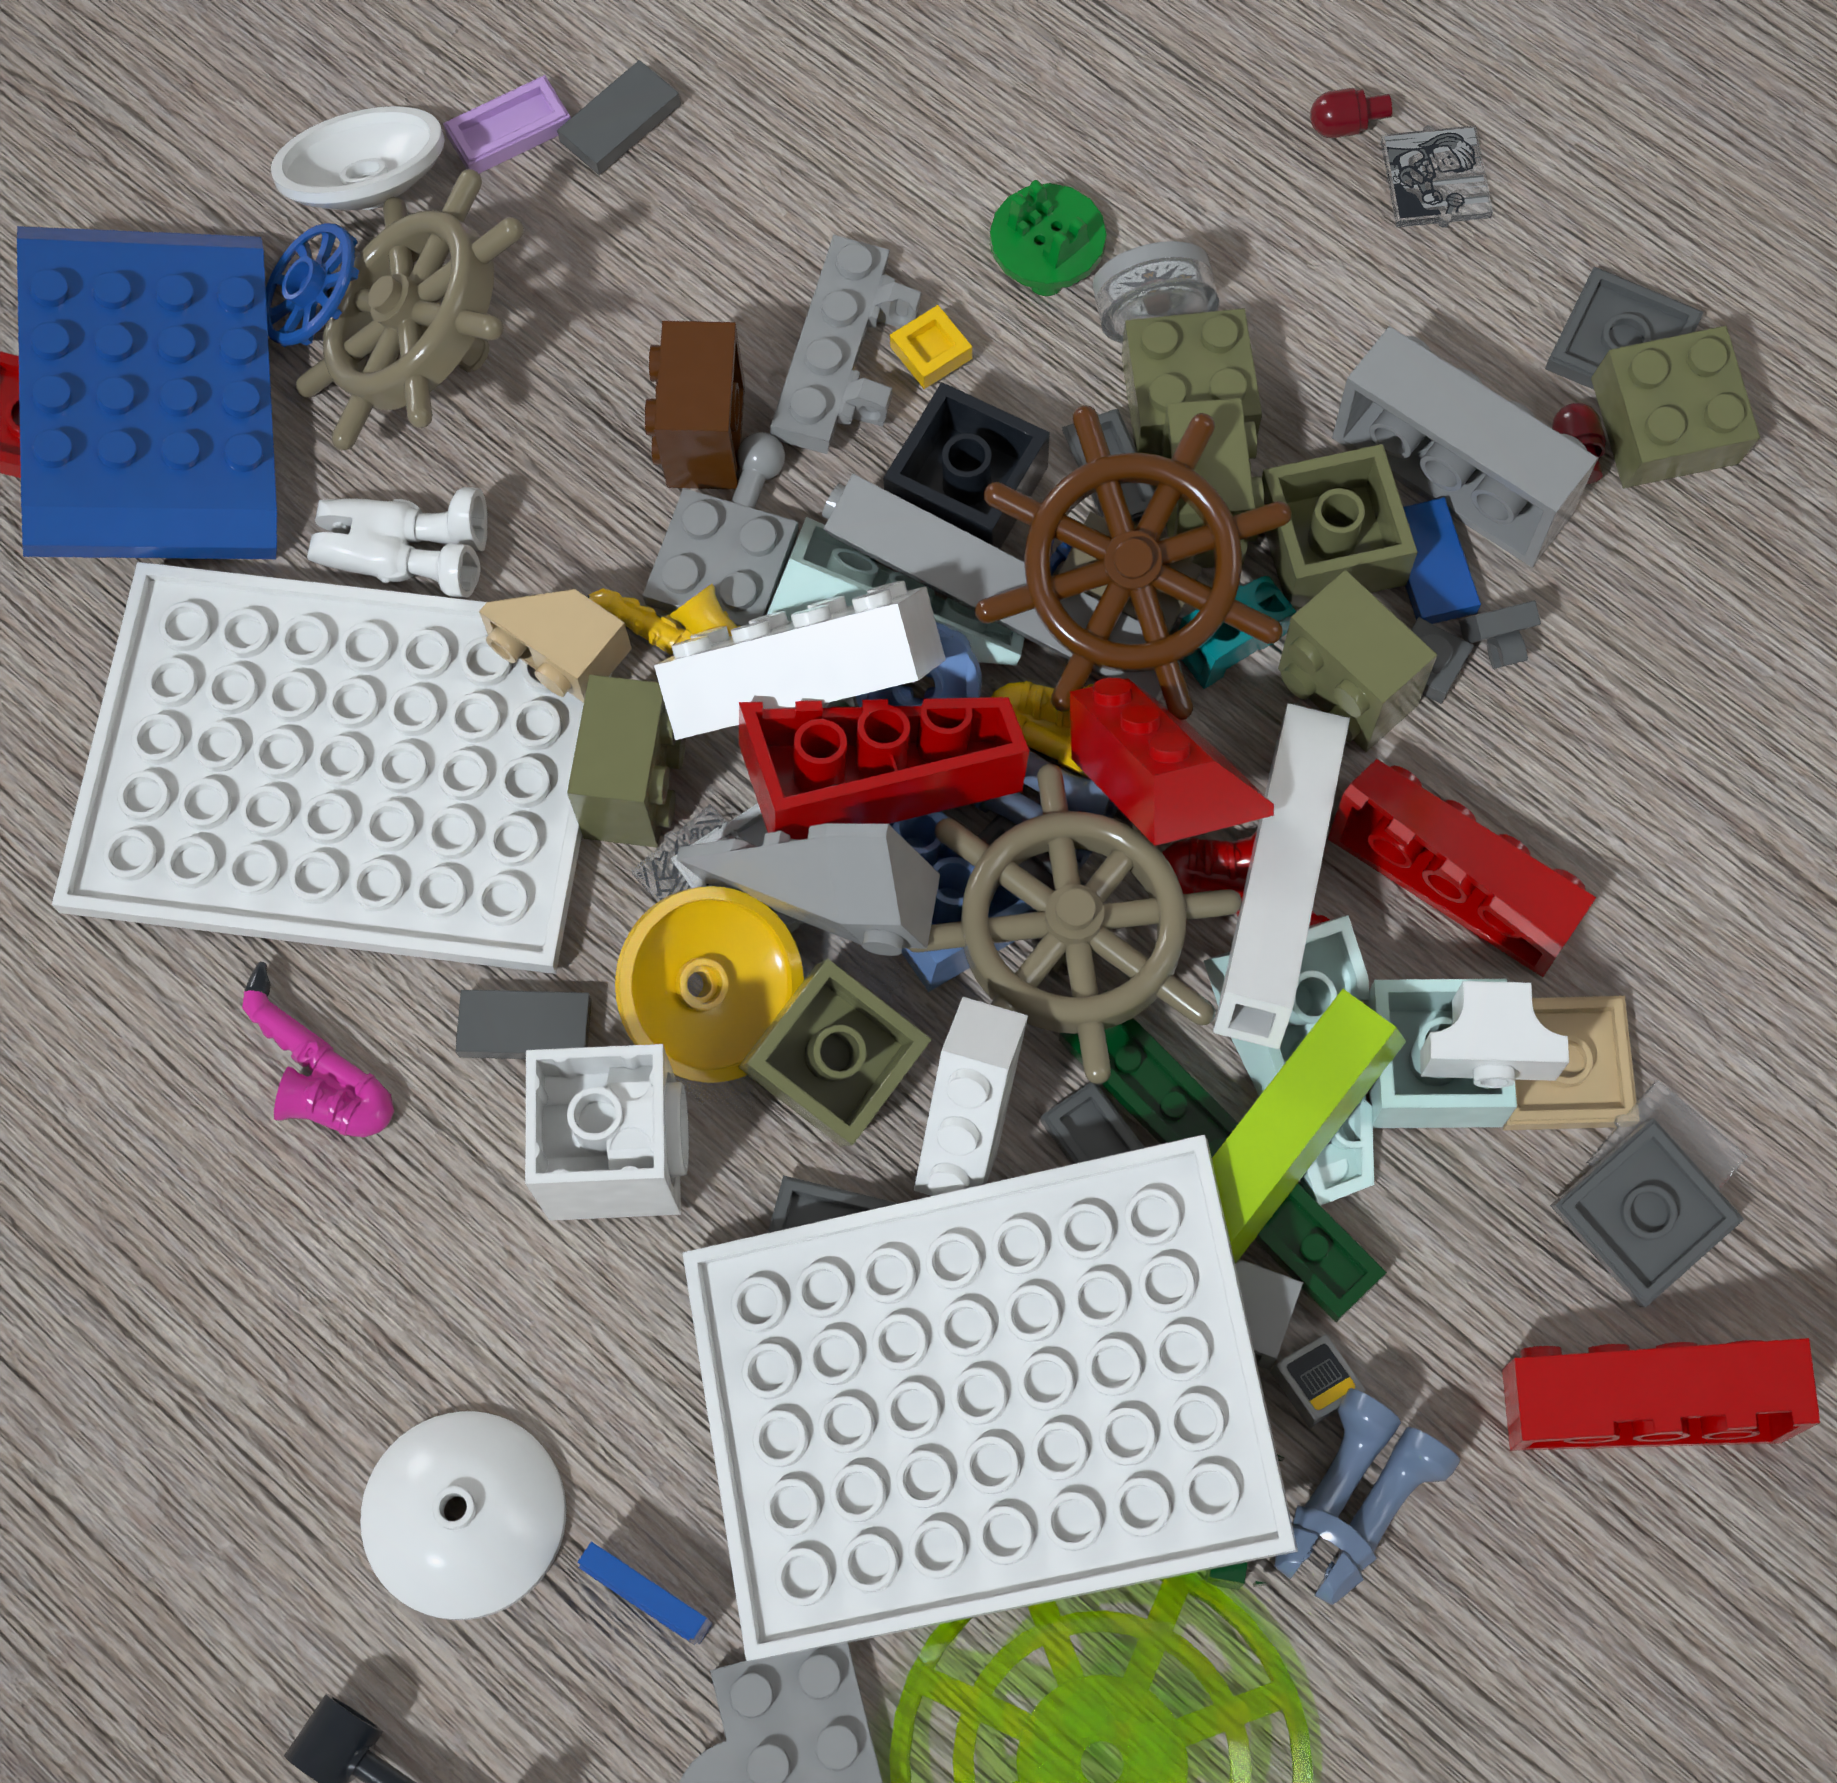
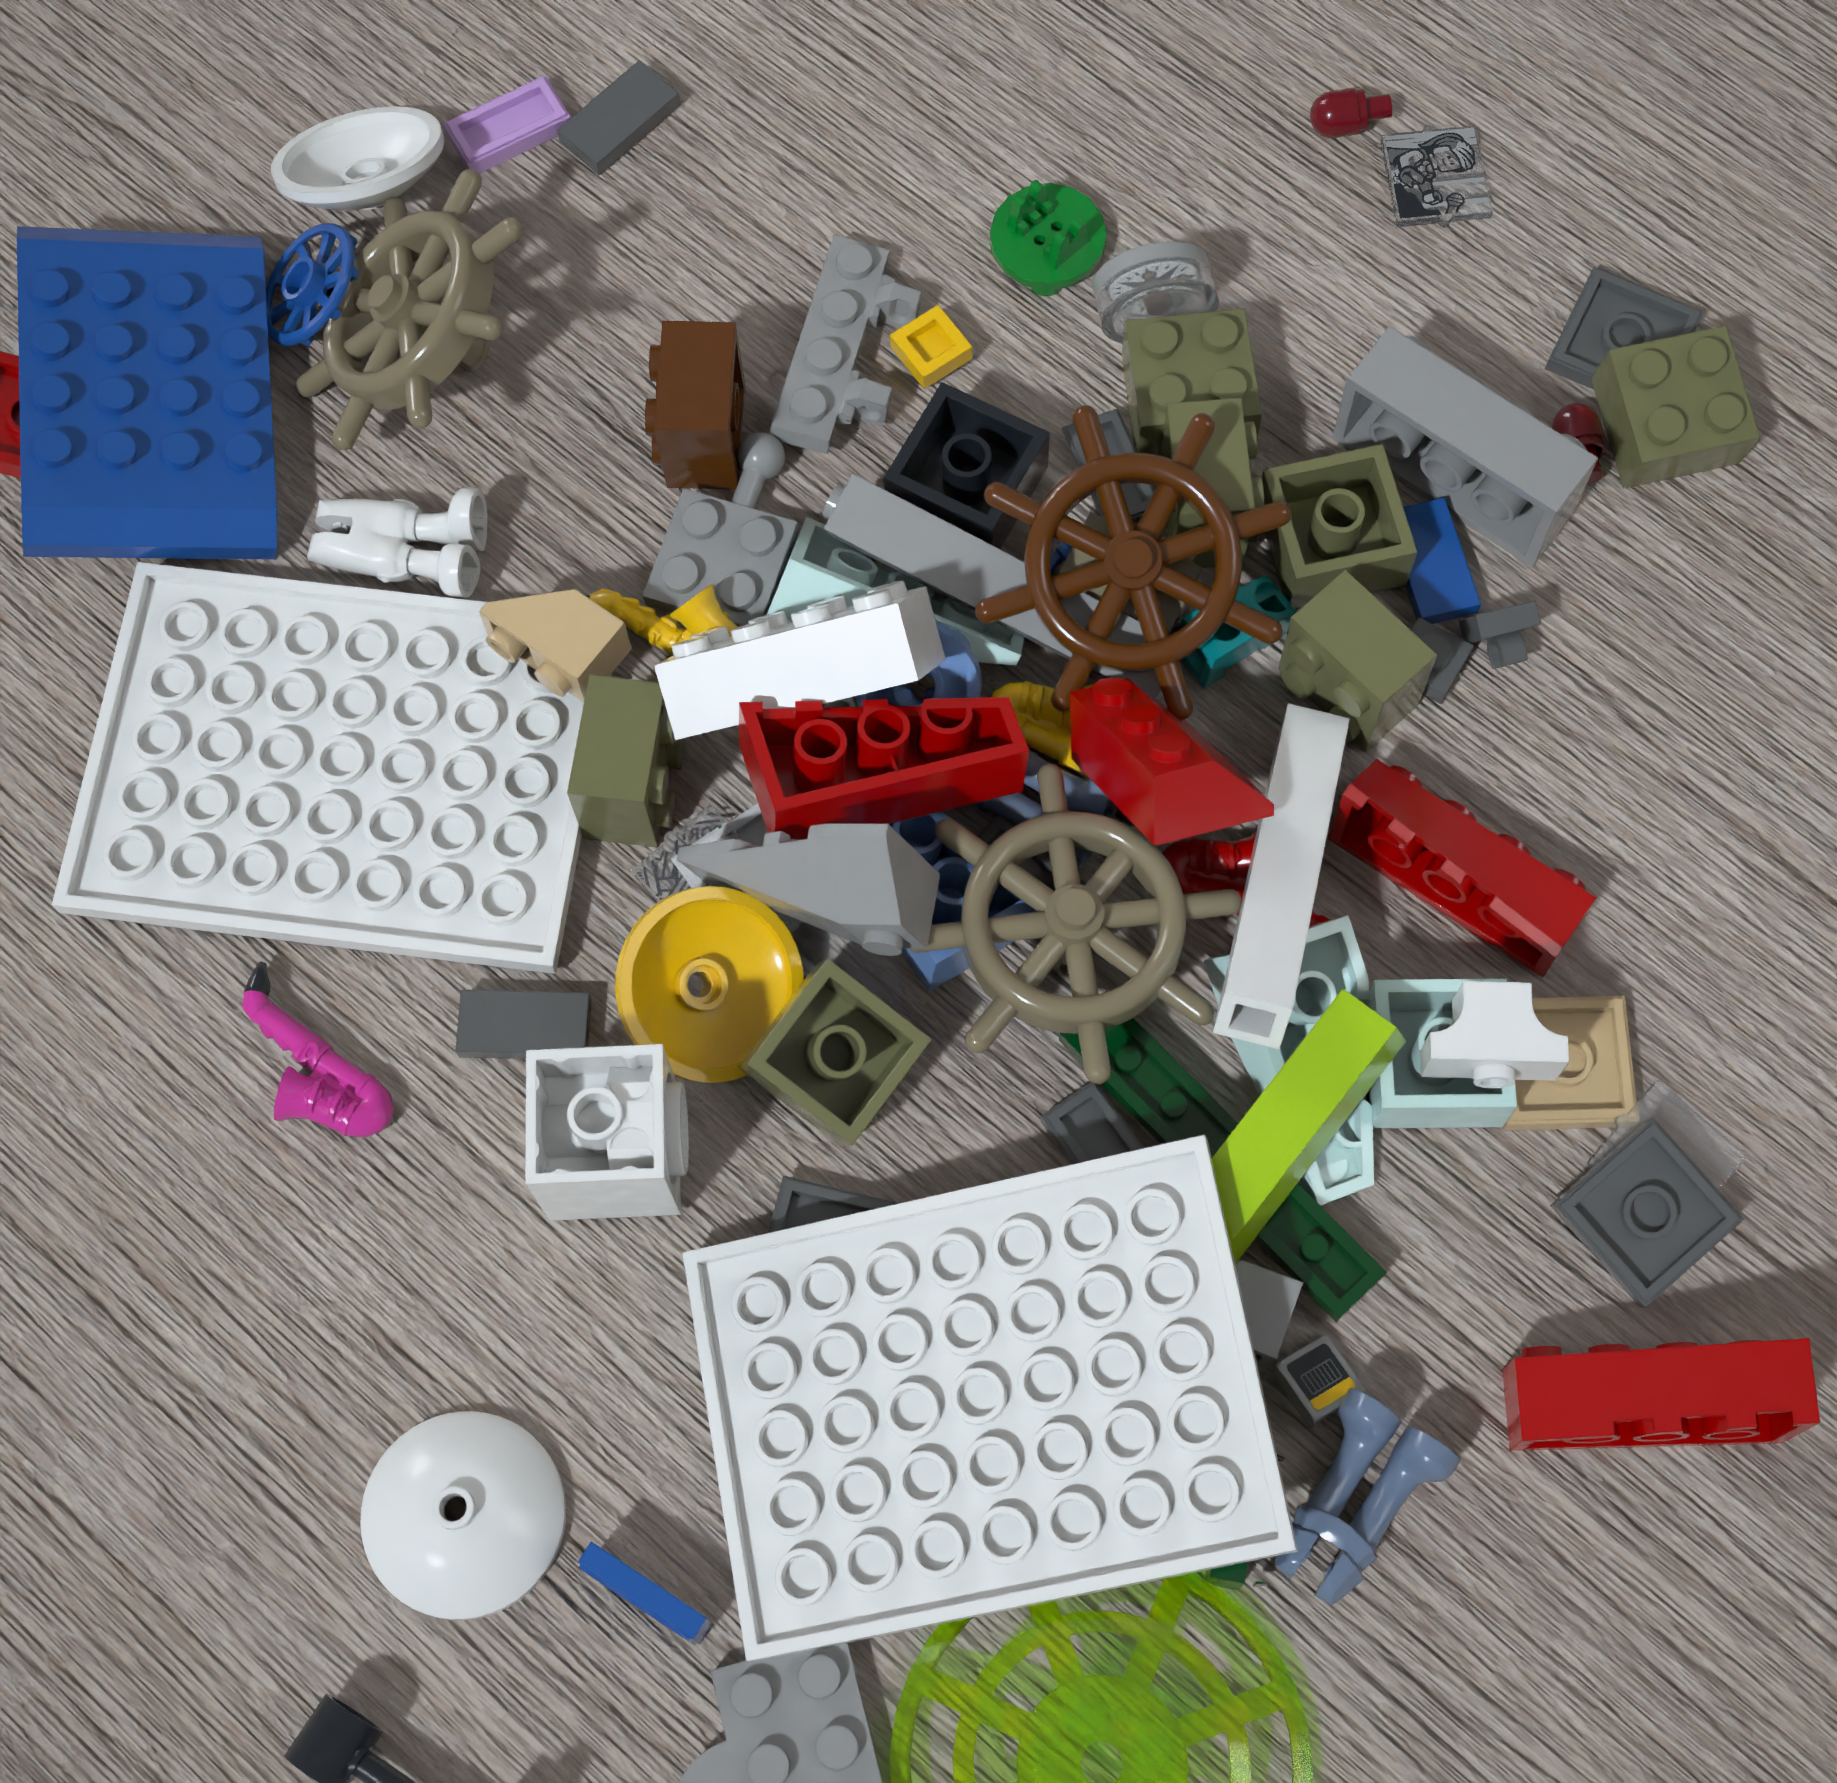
(970, 1098): white brick -> none

